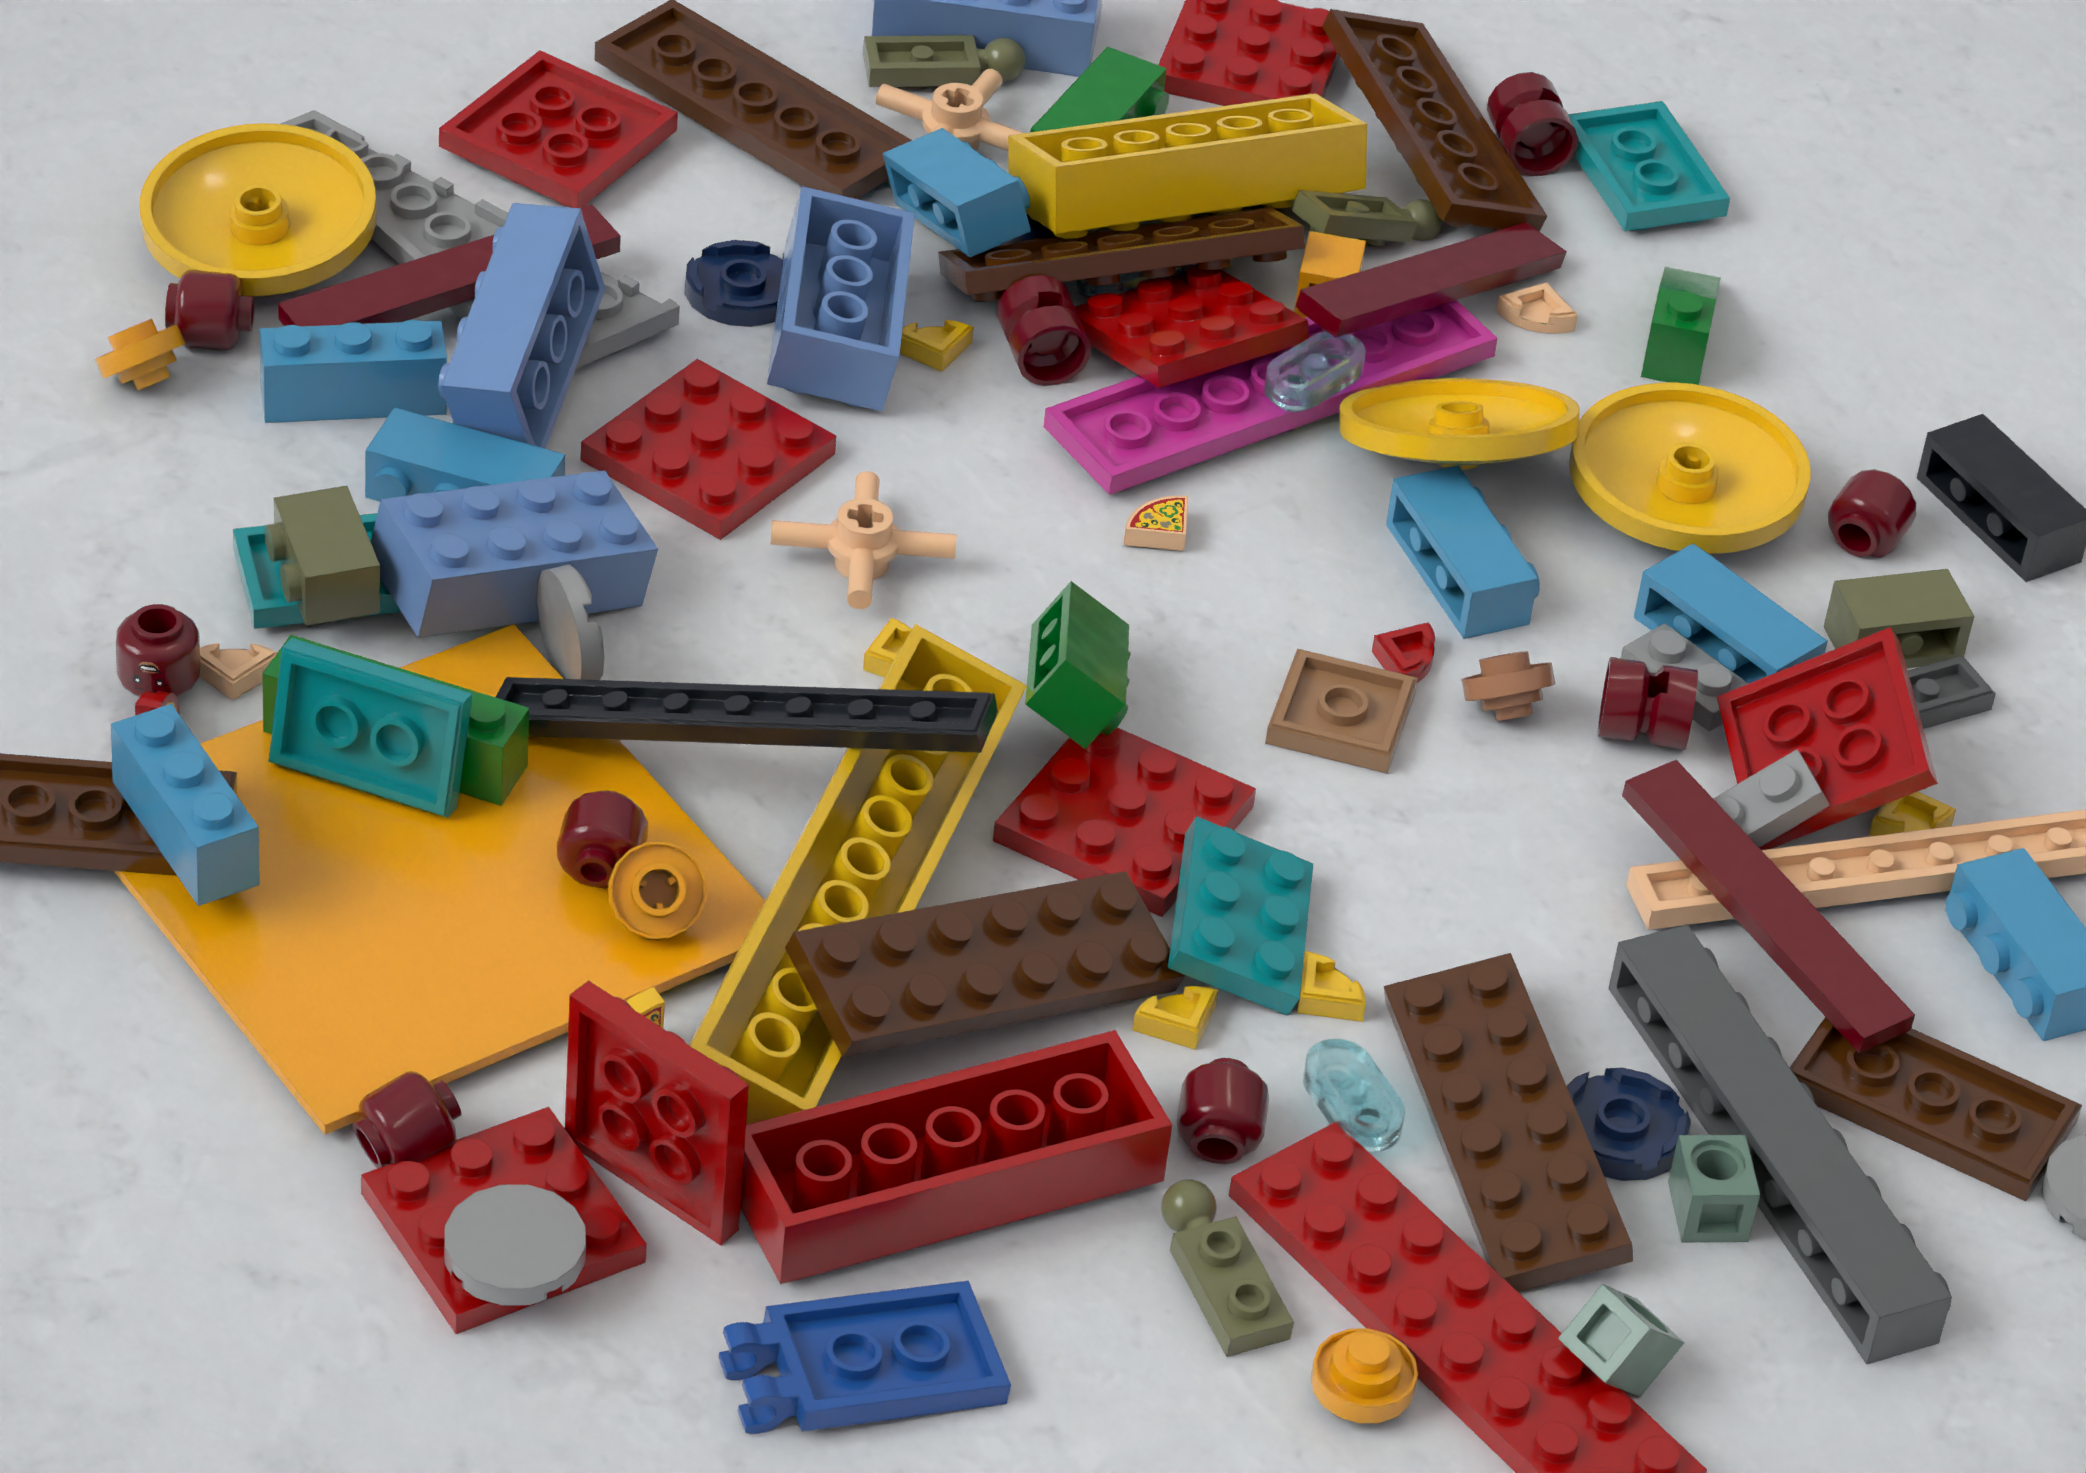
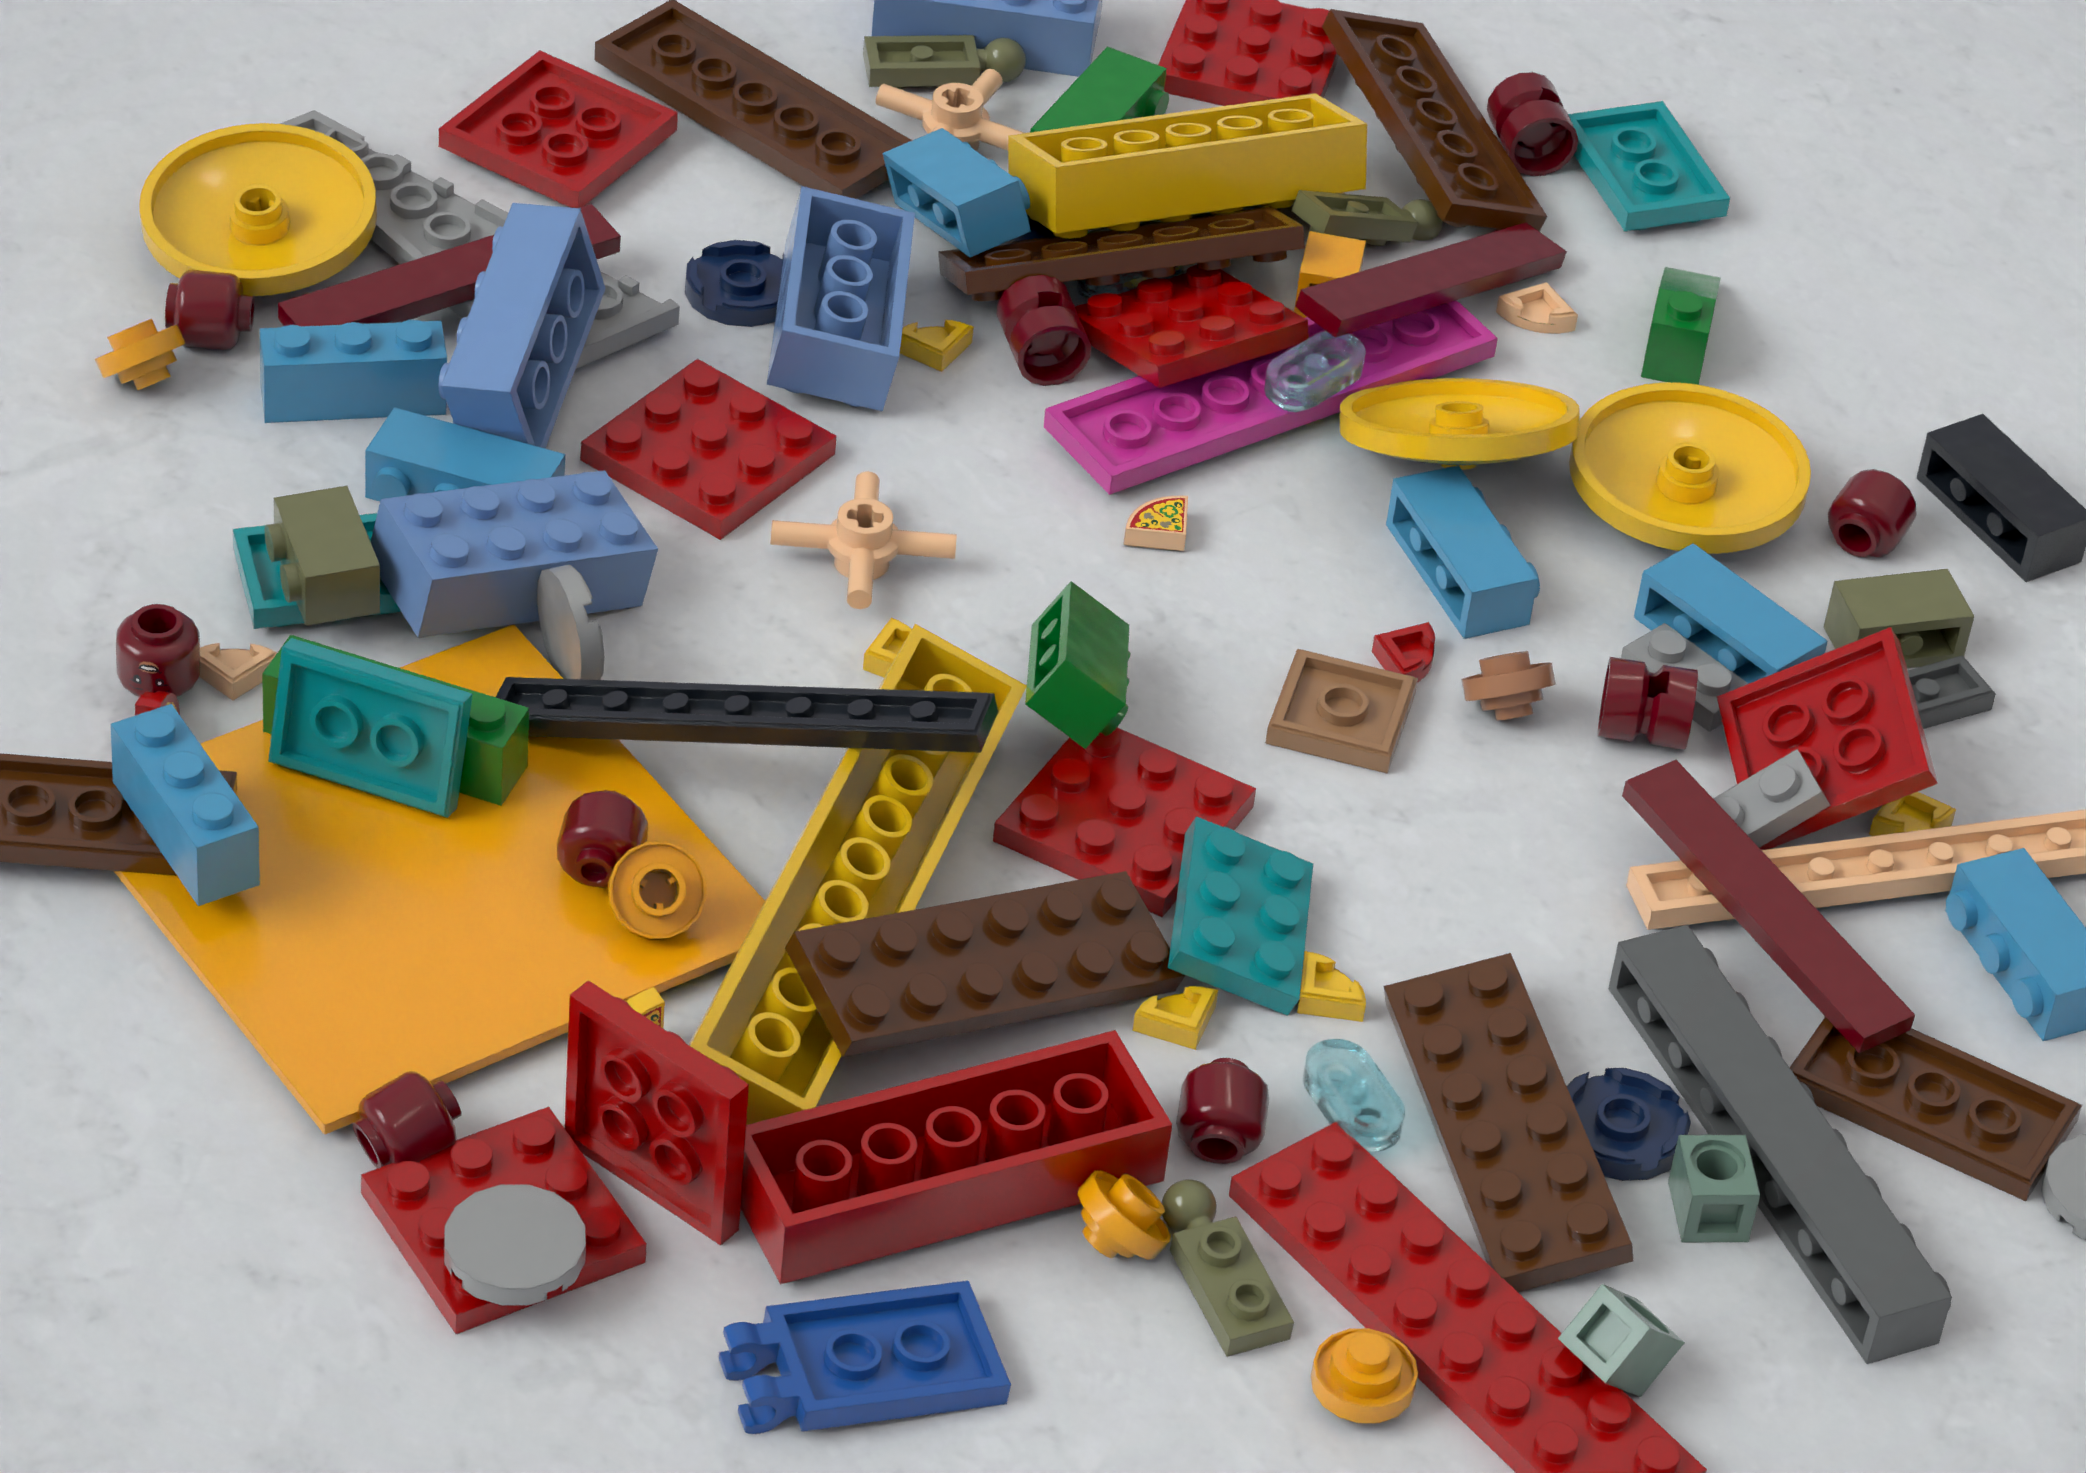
(1122, 1216): none -> light orange plate

